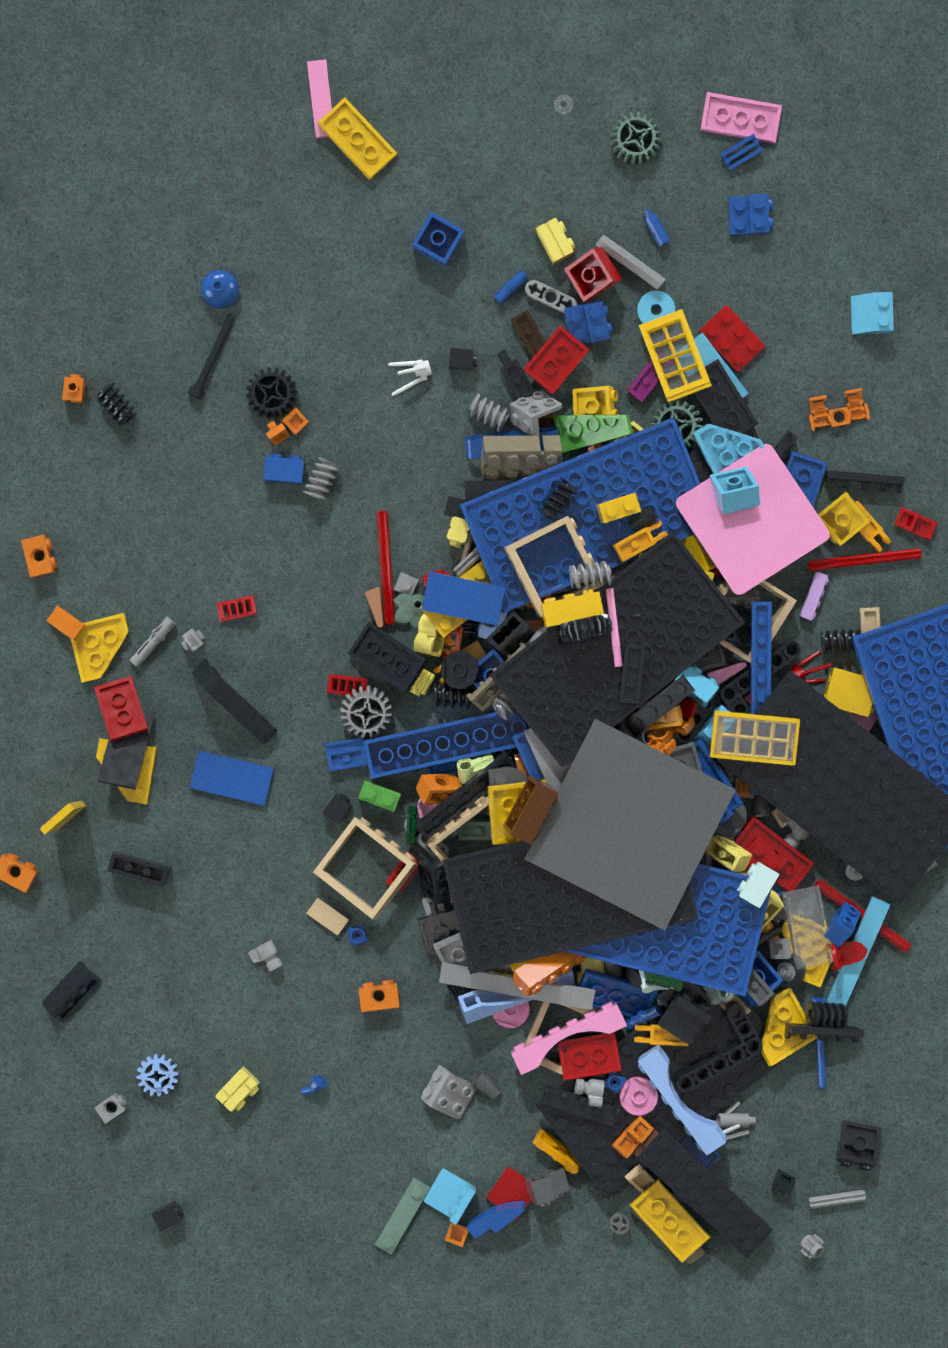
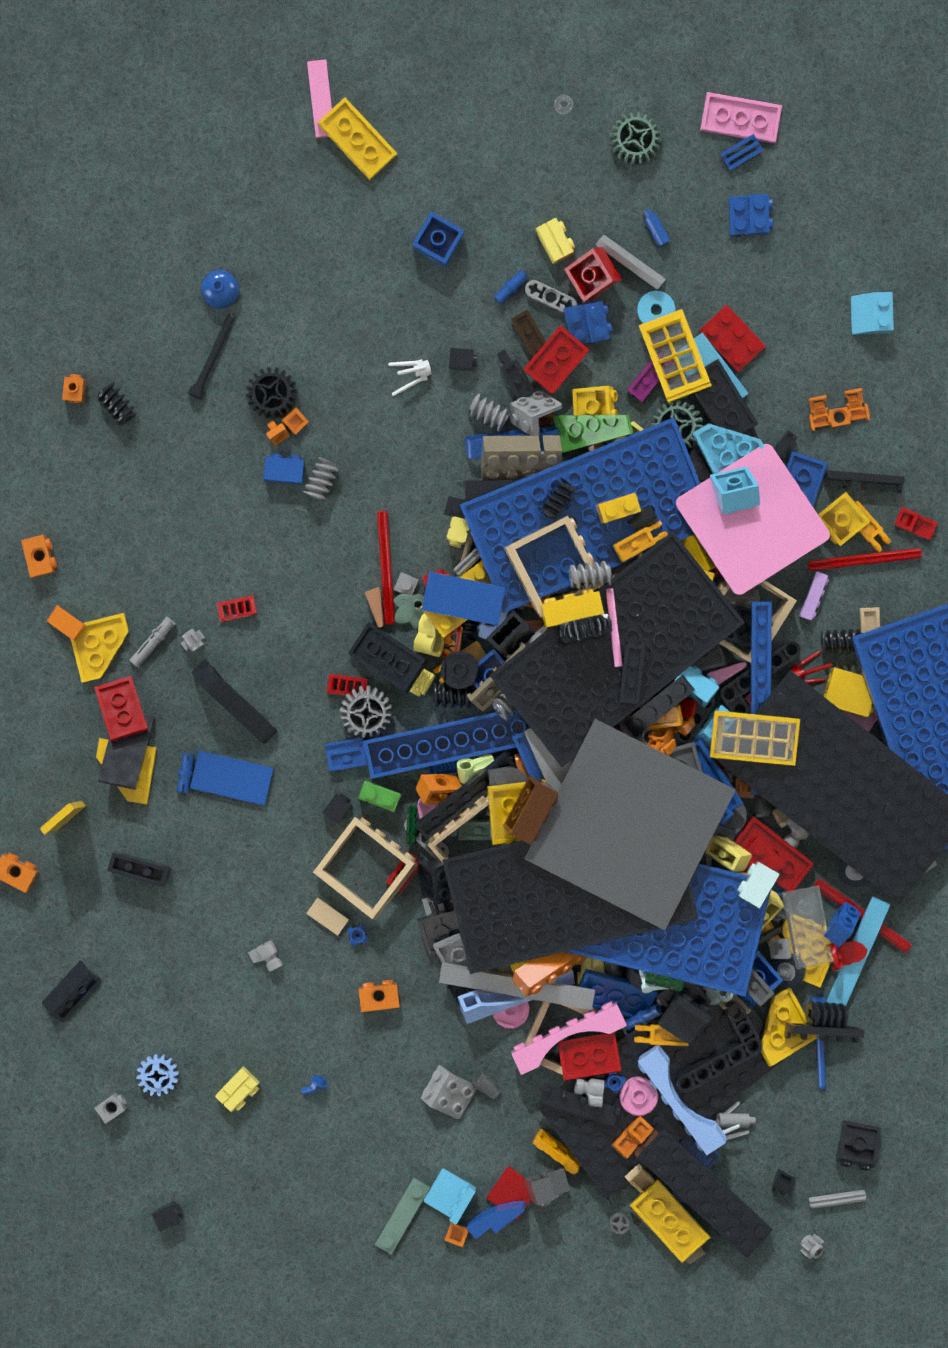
(185, 772): none -> blue pin

